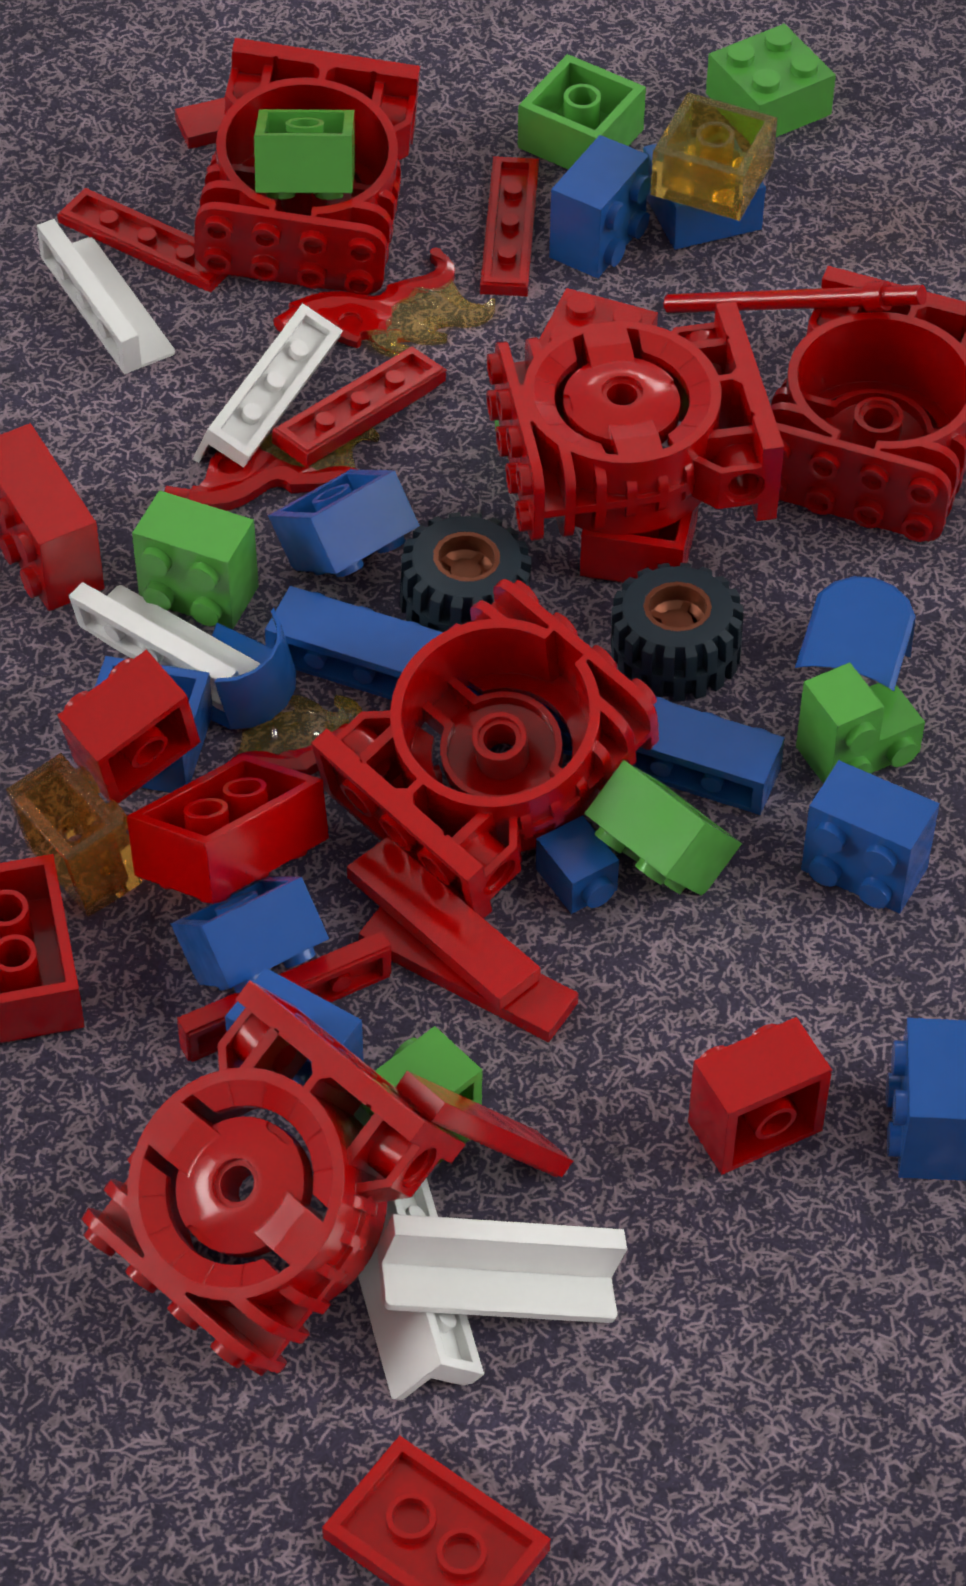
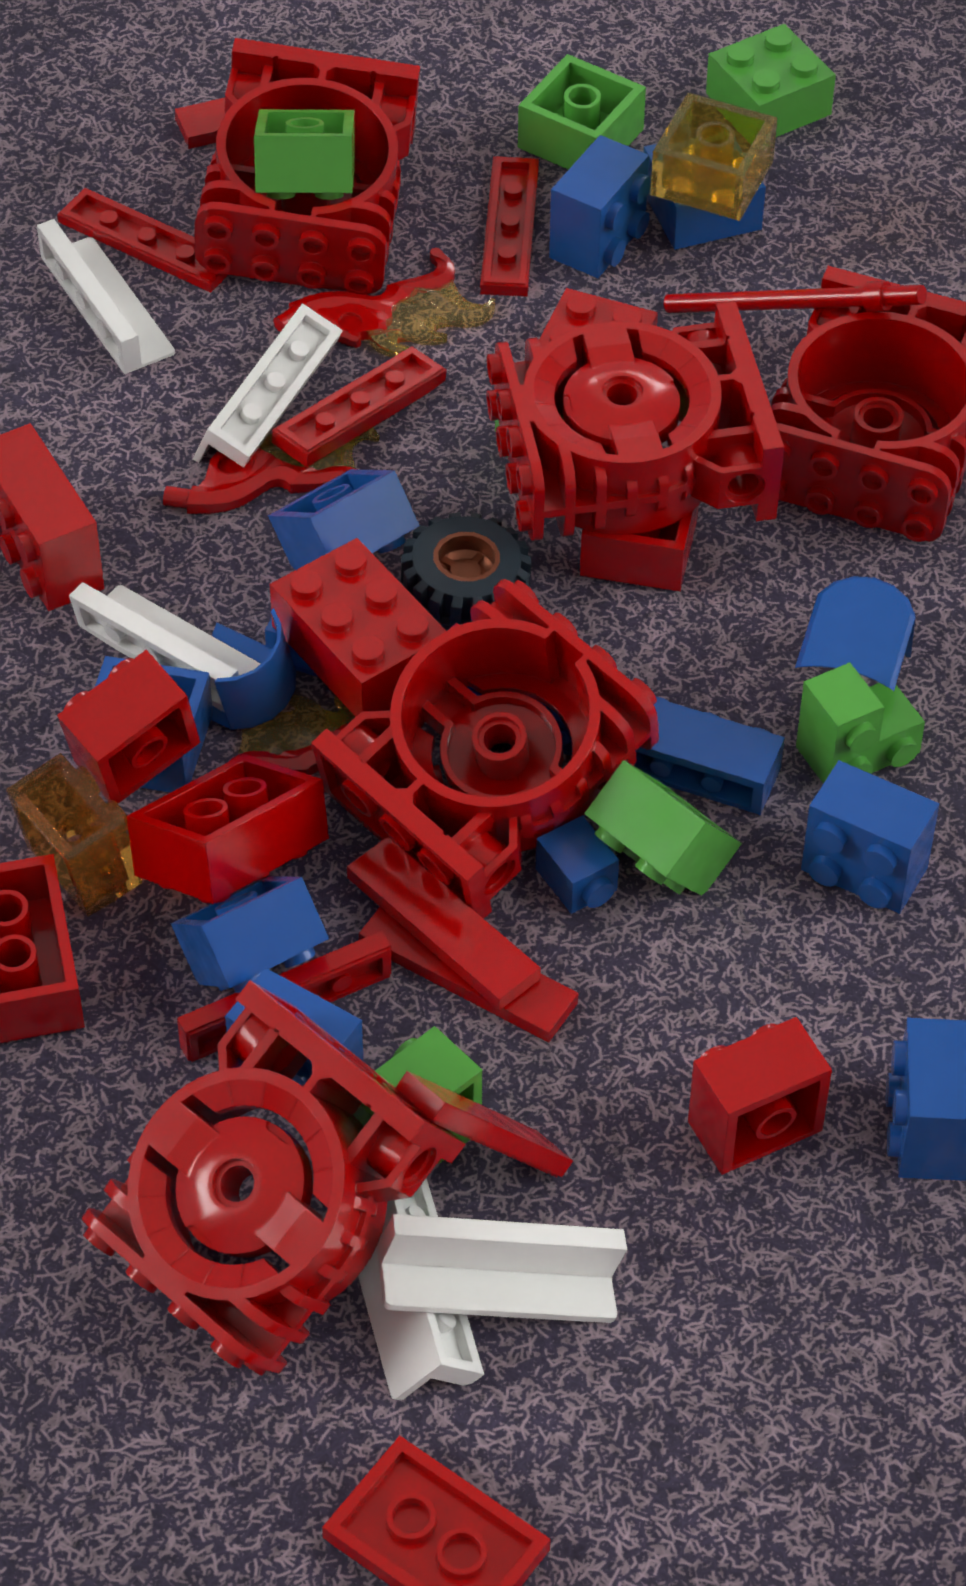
(196, 559): bright green brick -> none
(352, 624): none -> red brick
(677, 630): black wheel -> none

